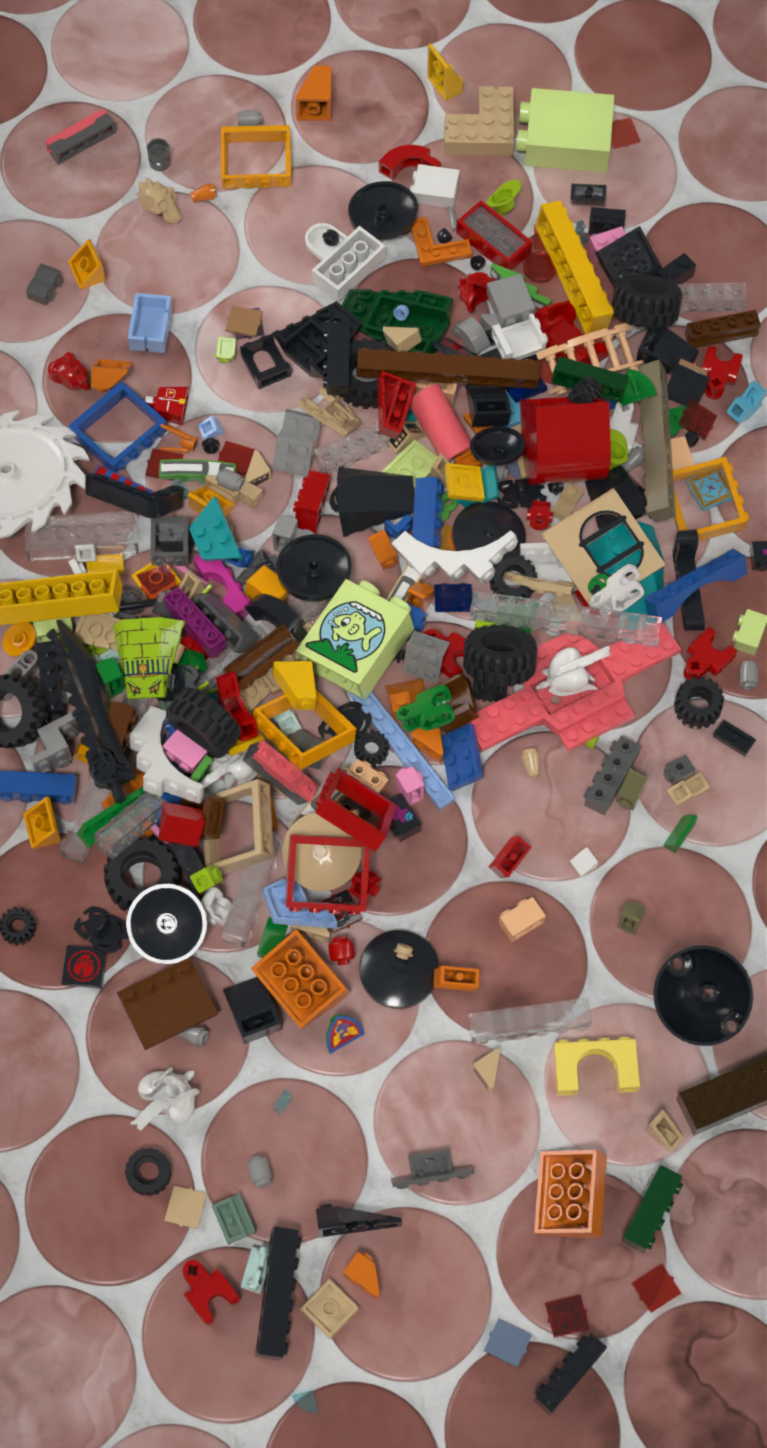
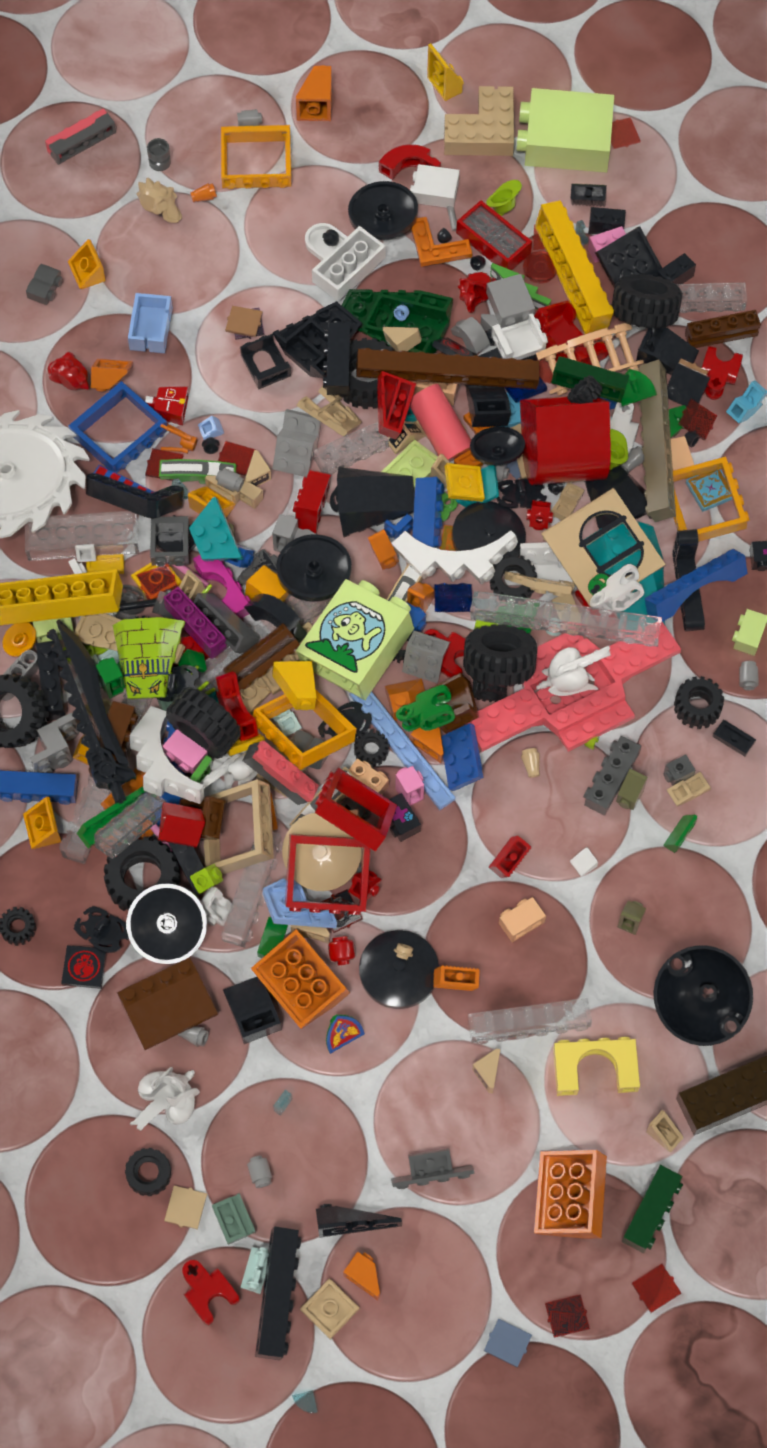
(225, 349): lime bracket -> none
(570, 1374): black brick -> none
(707, 658): red piece -> none

